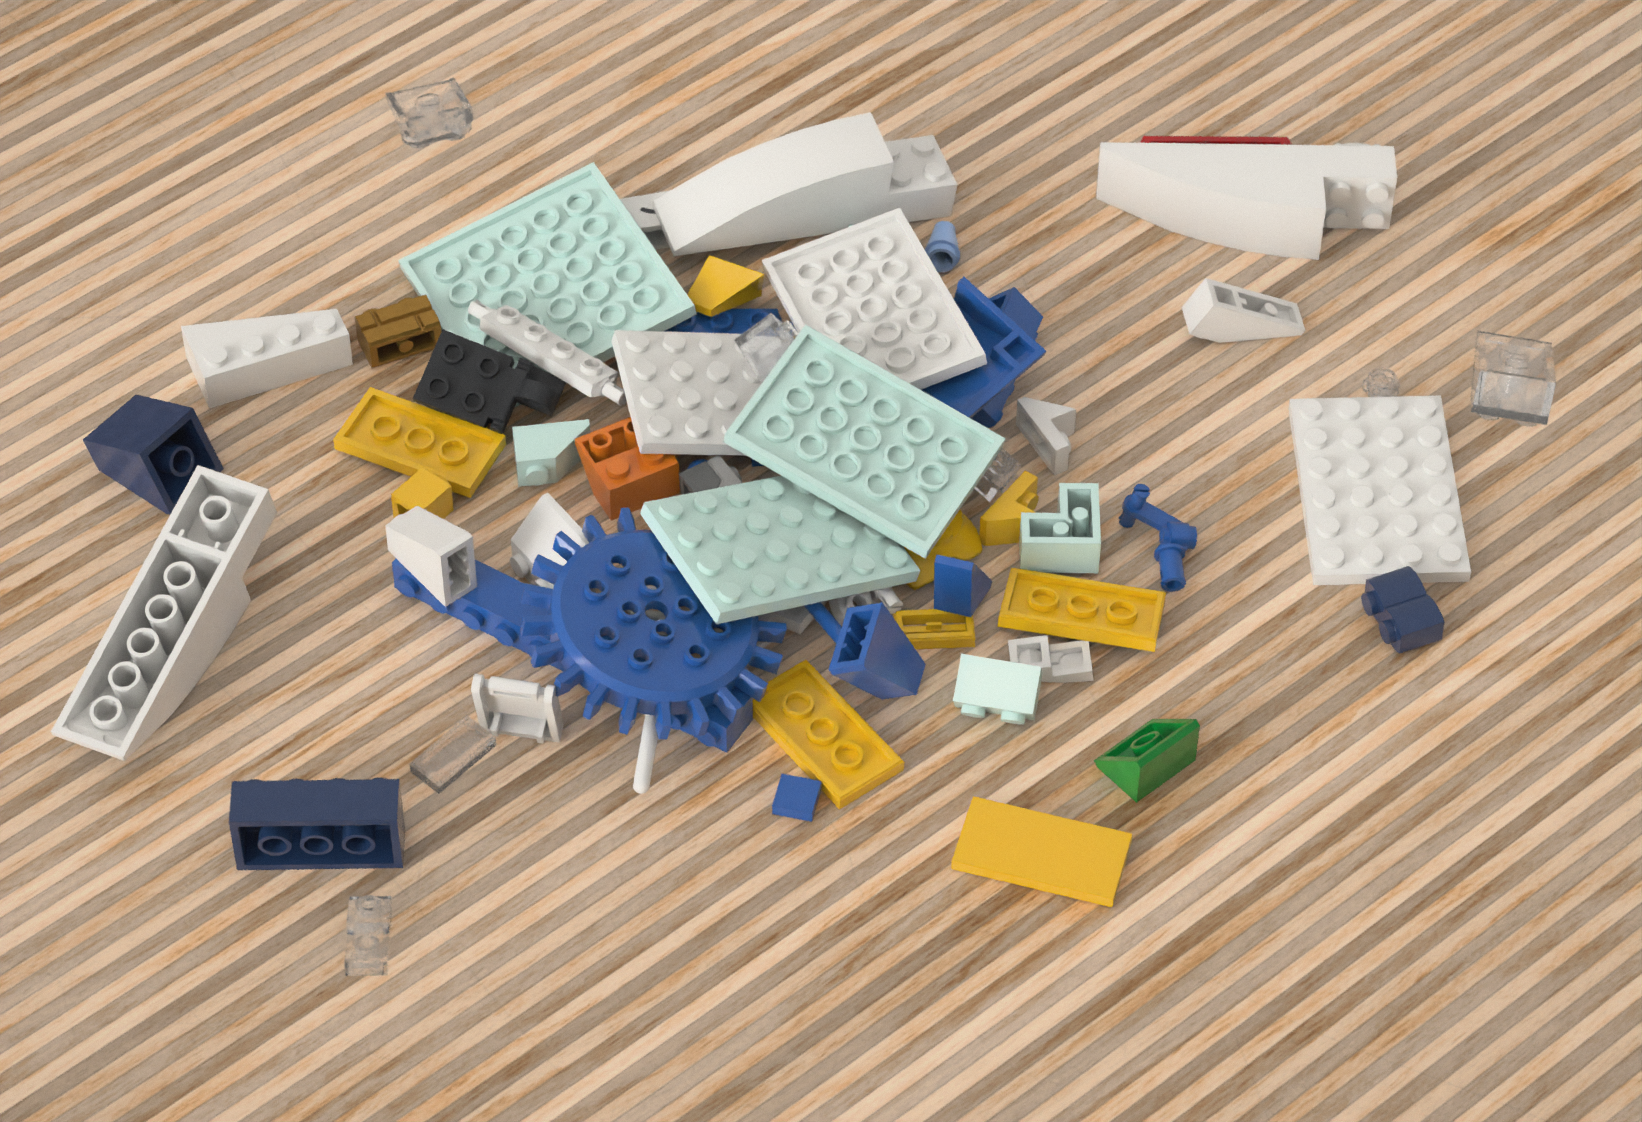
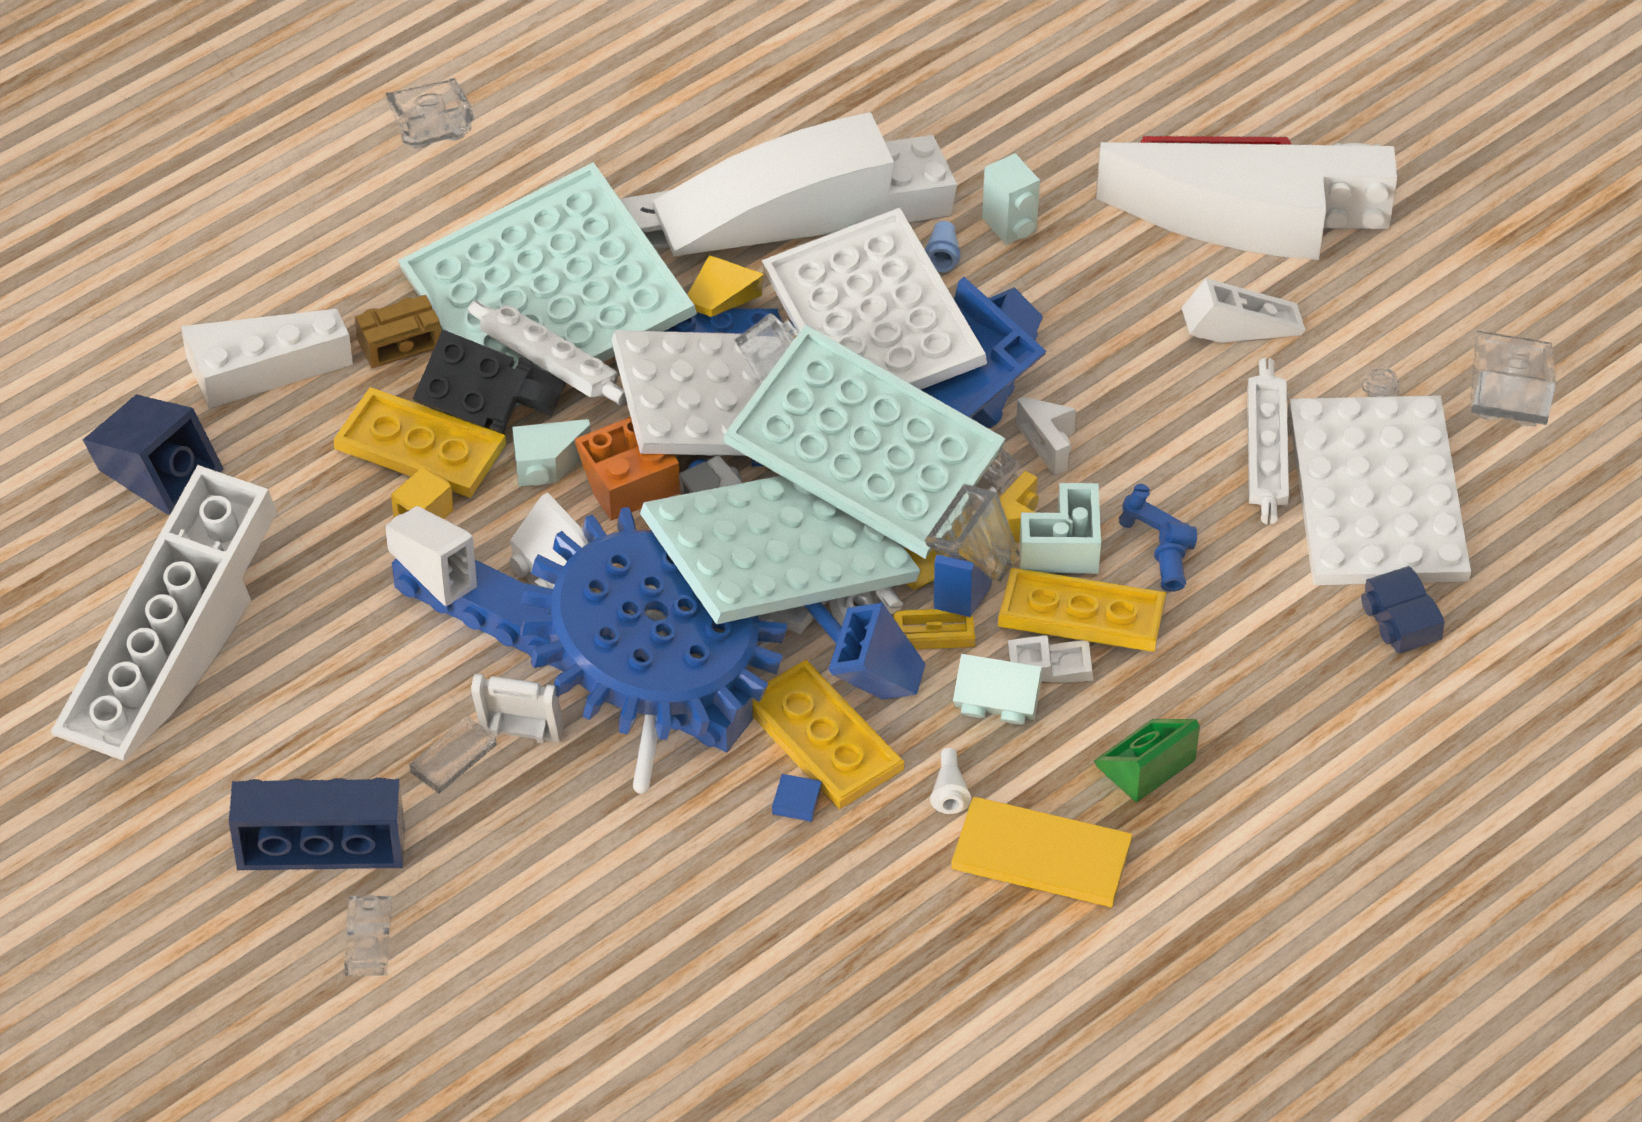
(950, 790): none -> white cone
(976, 532): none -> clear slope
(1010, 199): none -> light aqua brick
(1267, 441): none -> white plate

